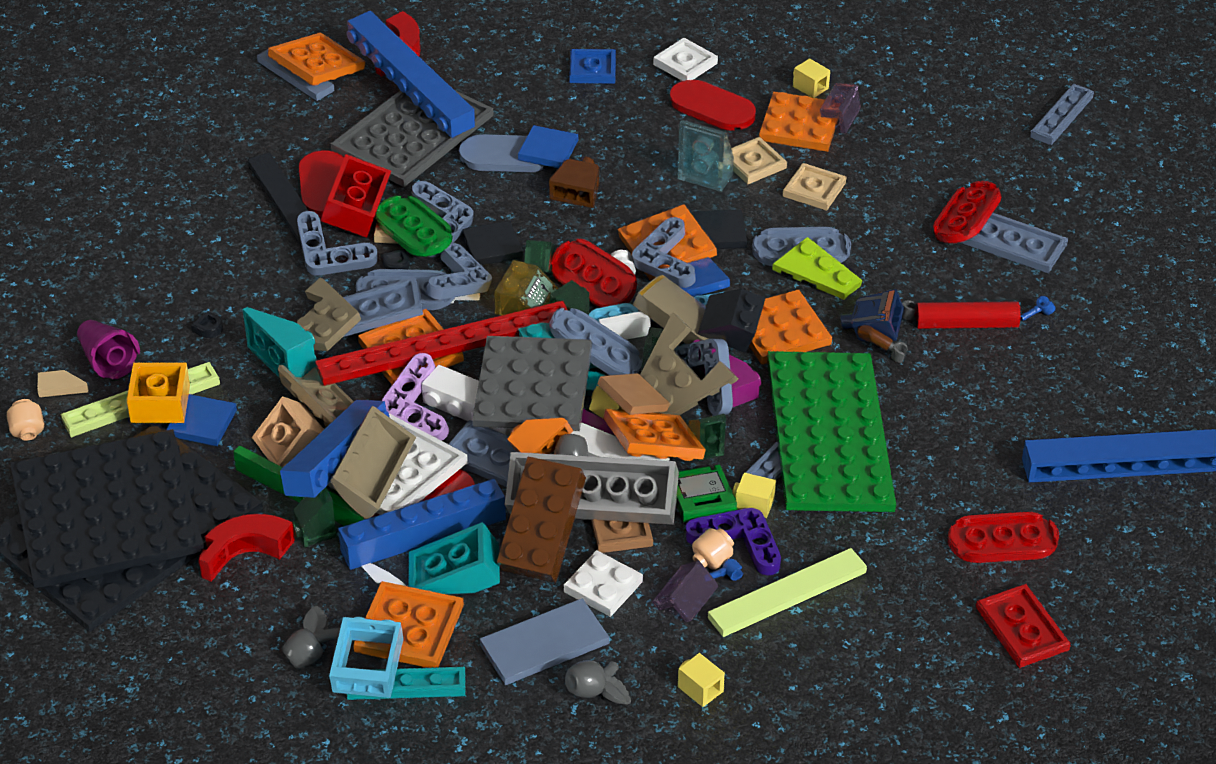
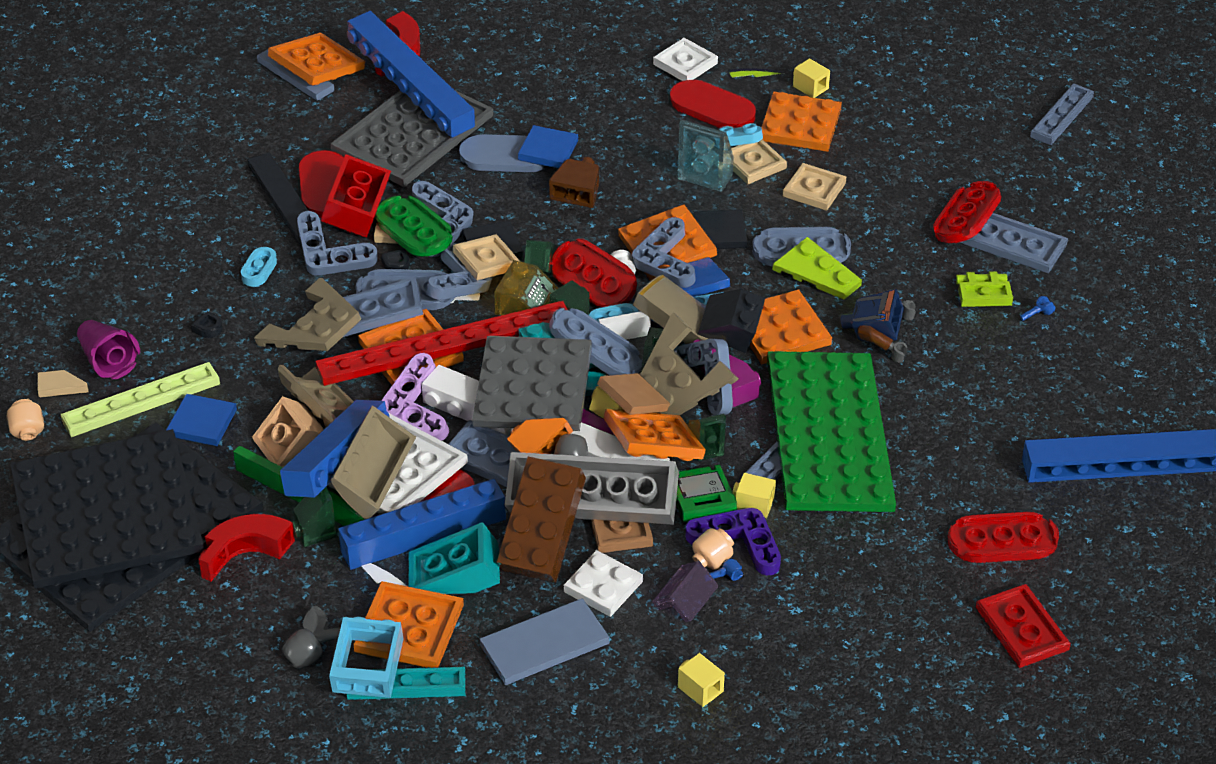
(158, 393): light orange brick -> none
(258, 266): none -> medium azure plate
(279, 342): teal slope -> none
(485, 256): none -> tan tile
(590, 679): dark grey piece -> none
(592, 65): blue tile -> none
(742, 135): none -> medium azure plate
(753, 71): none -> sticker
(787, 592): yellowish green tile -> none
(842, 103): clear purple panel -> none
(967, 314): red brick -> none
(984, 289): none -> lime plate

